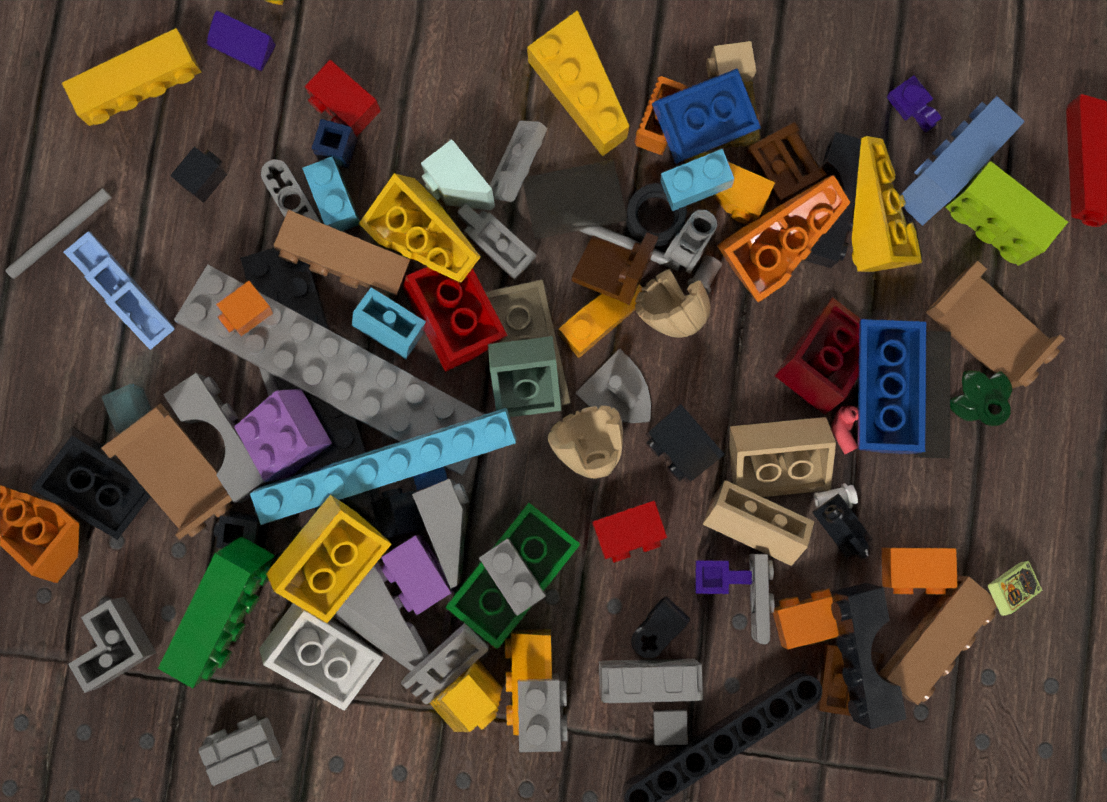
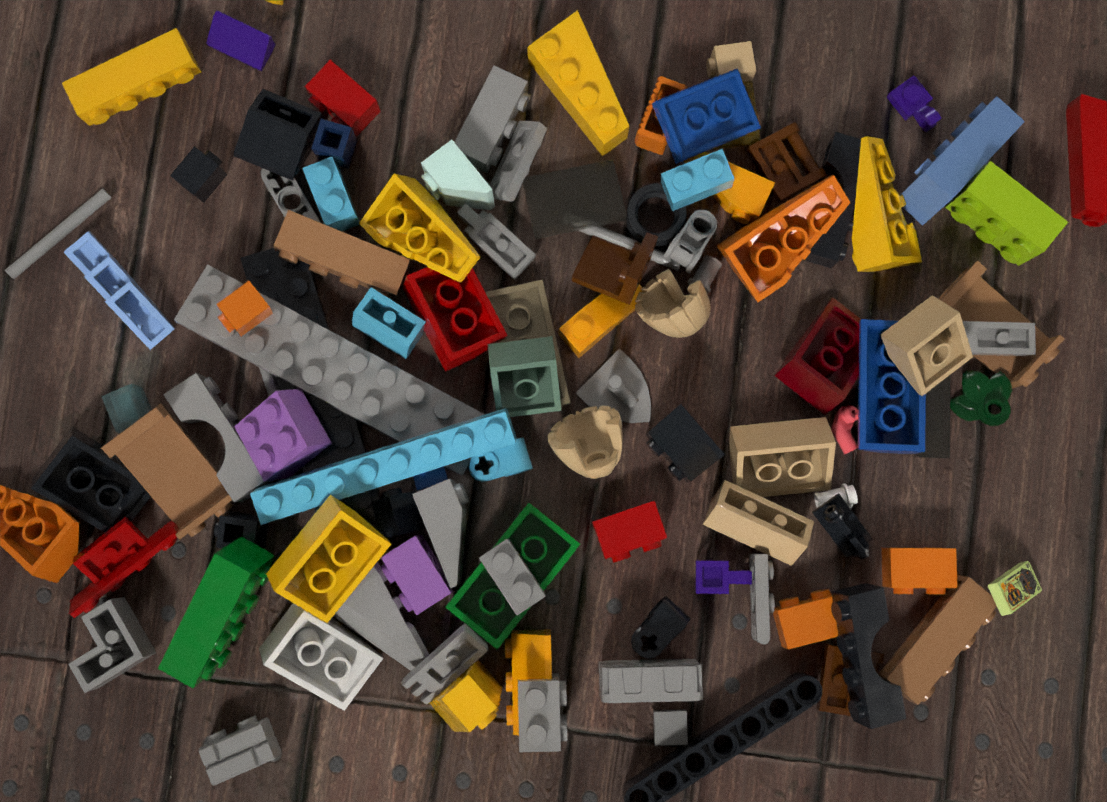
(115, 558): none -> red bracket
(277, 134): none -> black slope
(493, 118): none -> light grey brick
(505, 462): none -> medium azure piece
(928, 344): none -> tan slope
(1001, 338): none -> light grey hinge

